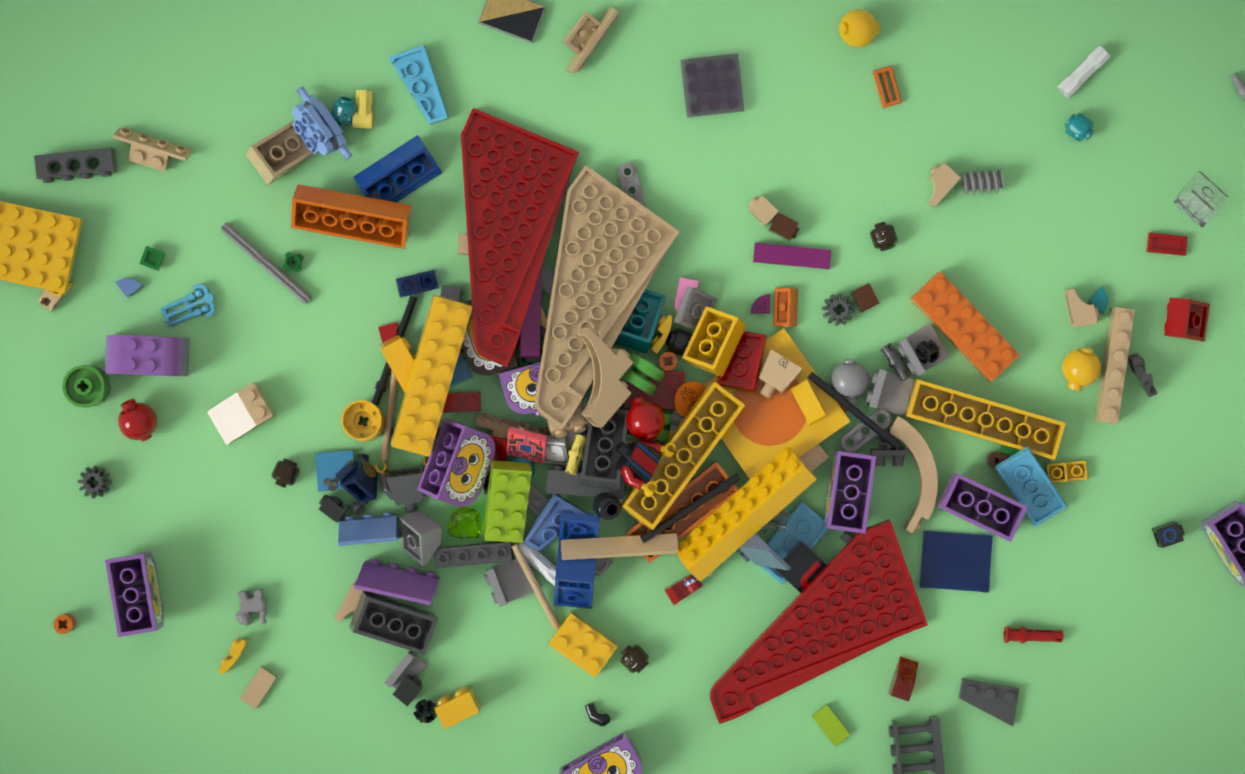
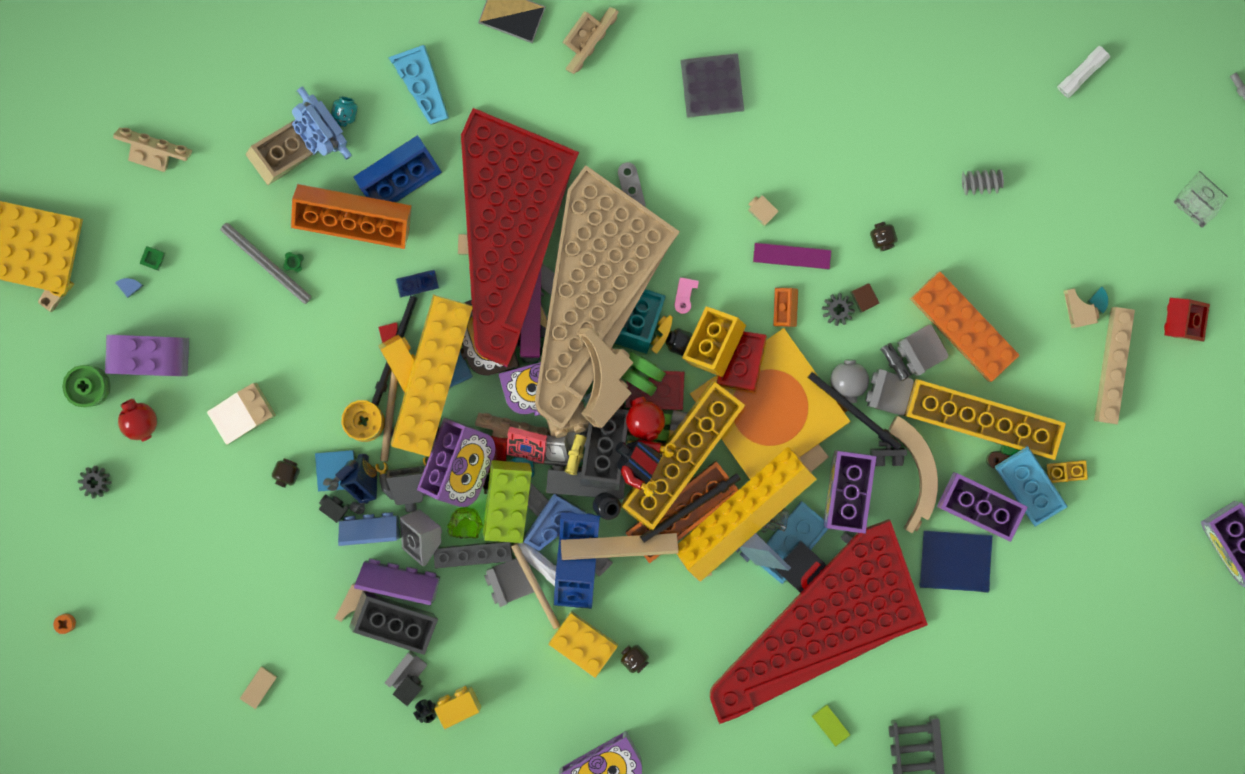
(45, 163): dark grey brick -> none
(135, 593): medium lavender brick -> none
(208, 298): medium azure piece -> none
(236, 652): yellow slope -> none
(253, 604): light grey animal -> none
(364, 116): light yellow piece -> none
(451, 292): dark grey tile -> none
(462, 402): red plate -> none
(595, 717): black arm -> none
(668, 359): orange wheel -> none
(683, 588): red leg -> none
(687, 396): orange piece -> none
(693, 307): light grey tile -> none
(761, 305): magenta tile -> none
(778, 374): tan torso -> none
(784, 227): reddish brown brick -> none
(808, 402): yellow slope -> none
(856, 432): light grey plate -> none
(858, 28): yellow brick -> none
(880, 90): orange tile -> none
(903, 679): clear red slope -> none
(927, 351): black gear -> none
(943, 180): tan arch -> none
(991, 698): dark grey wing -> none
(1023, 635): red pin -> none
(1079, 127): teal head -> none
(1081, 368): yellow brick -> none
(1138, 368): dark grey piece -> none
(1166, 244): red tile -> none
(1168, 534): pearl dark grey brick -> none

